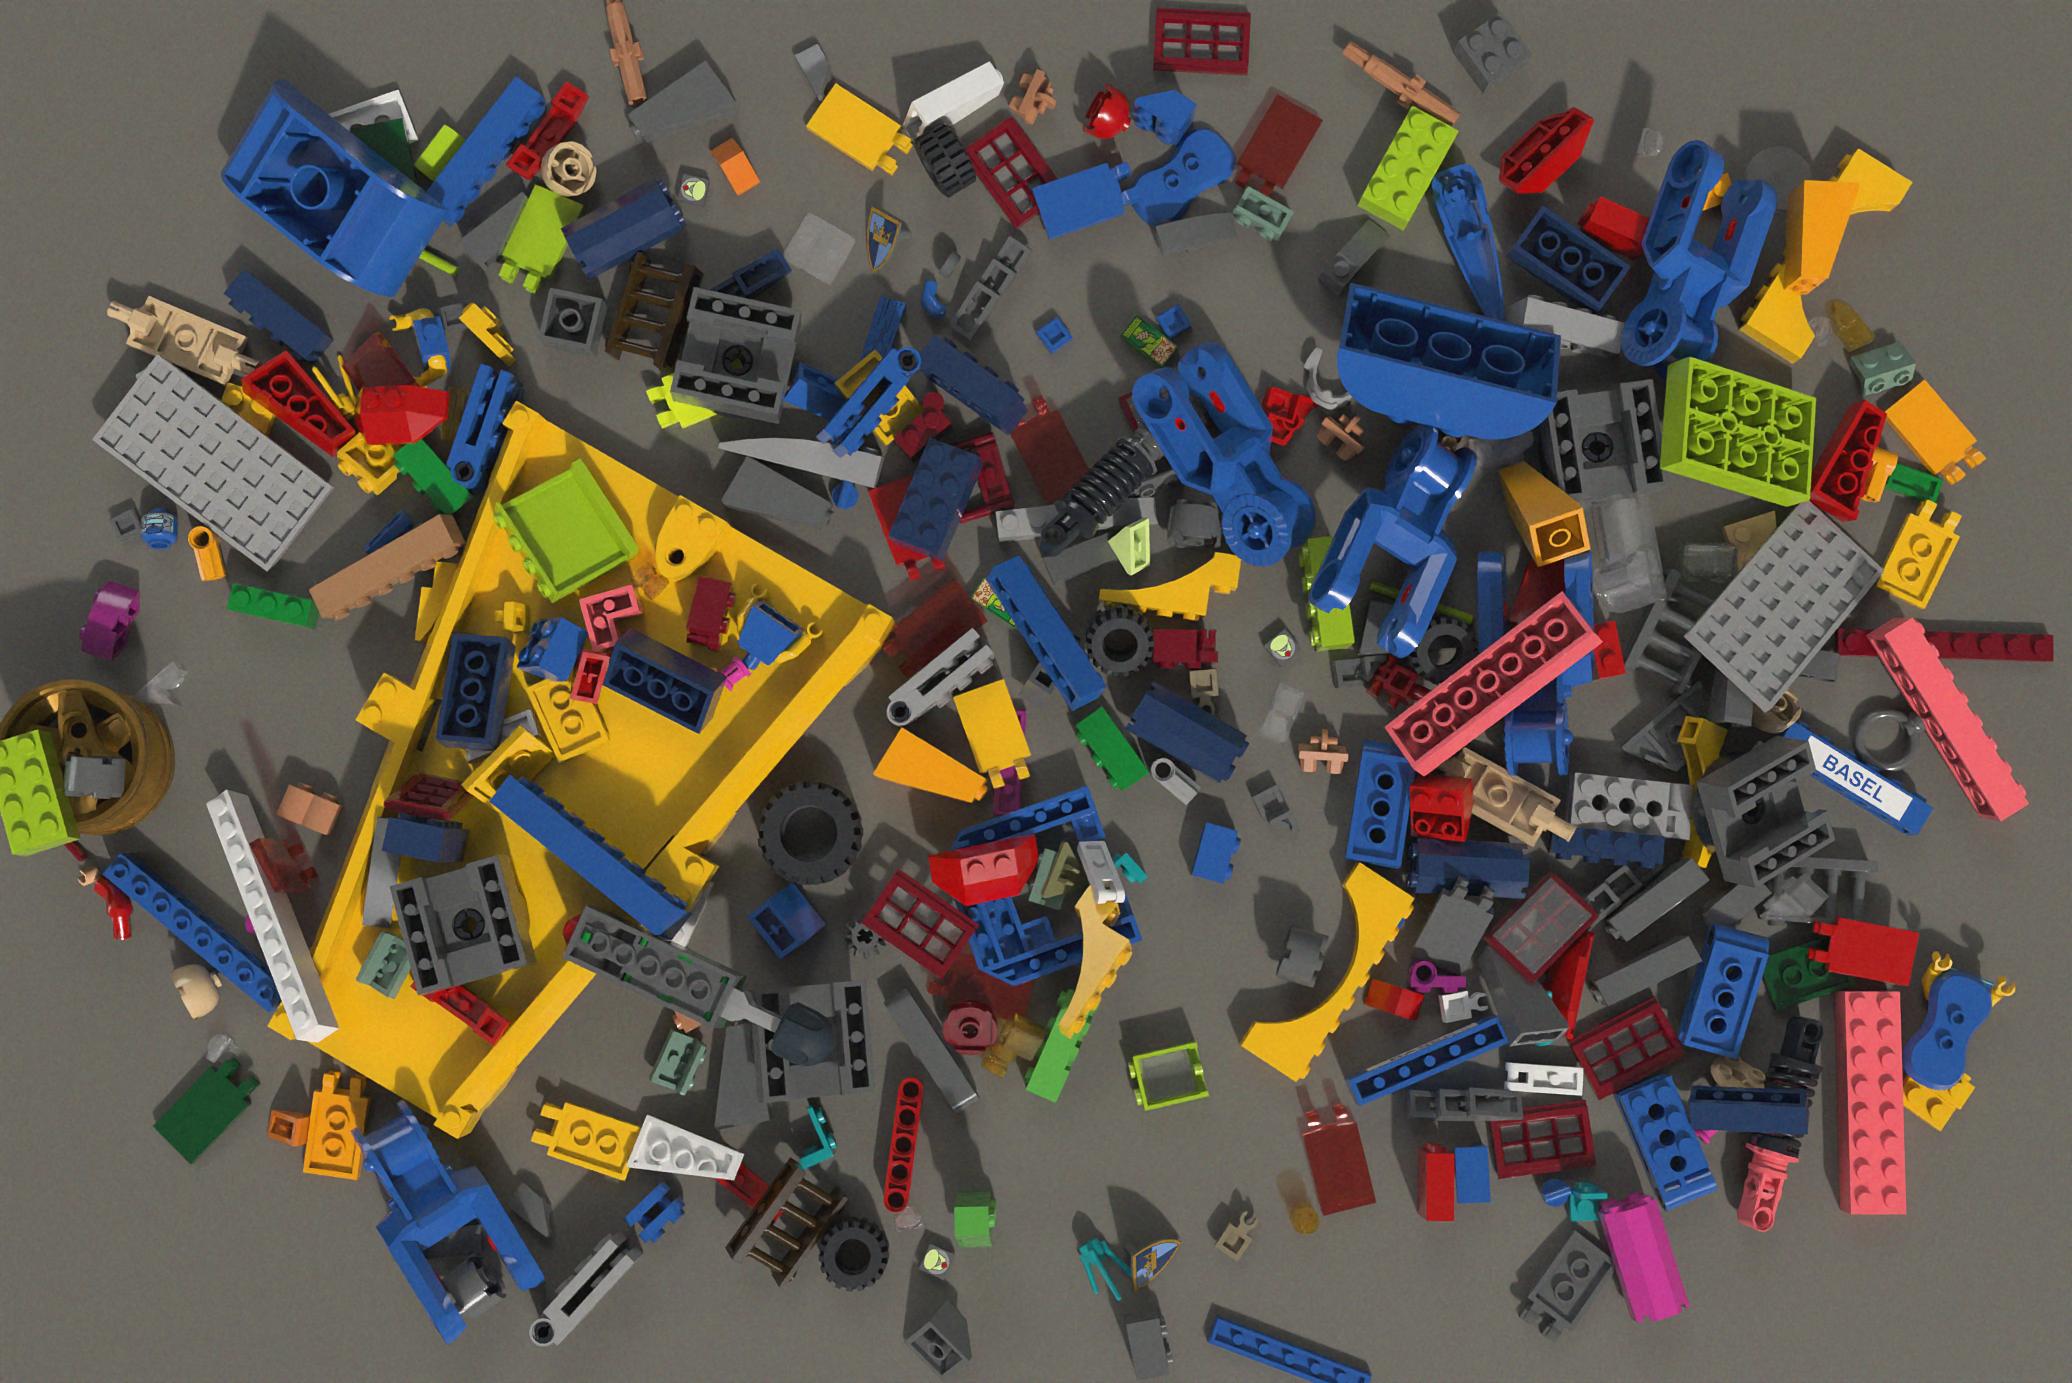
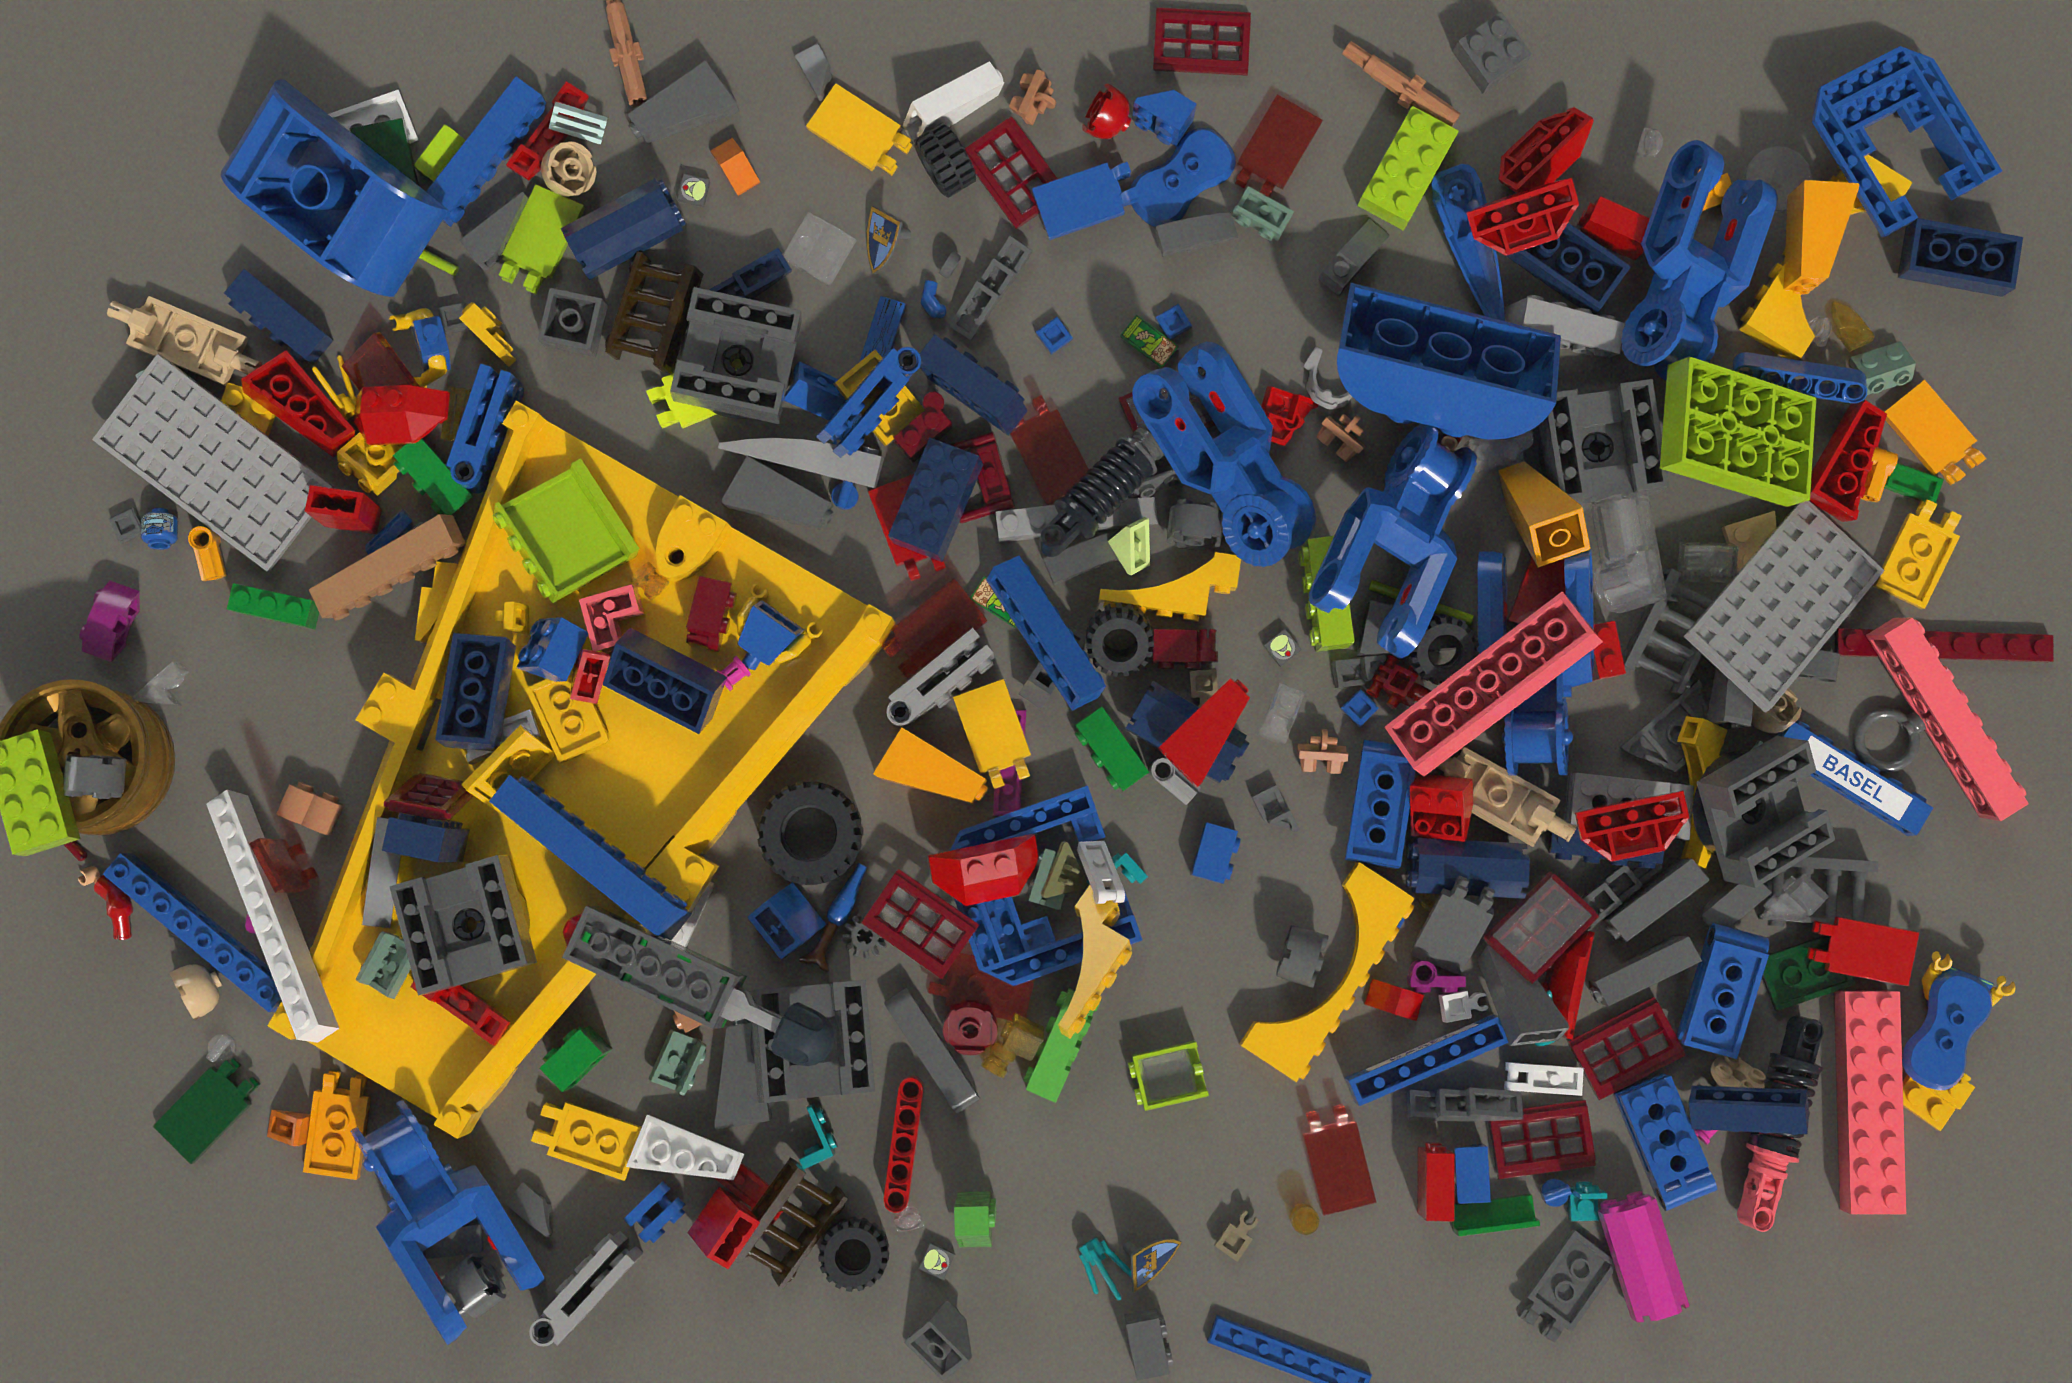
(343, 509): none -> red brick
(576, 1058): none -> green brick
(577, 127): none -> light aqua tile
(723, 1227): none -> red brick
(837, 916): none -> blue piece
(1202, 736): none -> red slope
(1359, 708): none -> blue tile
(1494, 1216): none -> green panel
(1524, 217): none -> red wedge
(1633, 825): none -> red wedge
(1813, 372): none -> blue beam
(1922, 97): none -> blue slope
(1960, 257): none -> dark blue brick

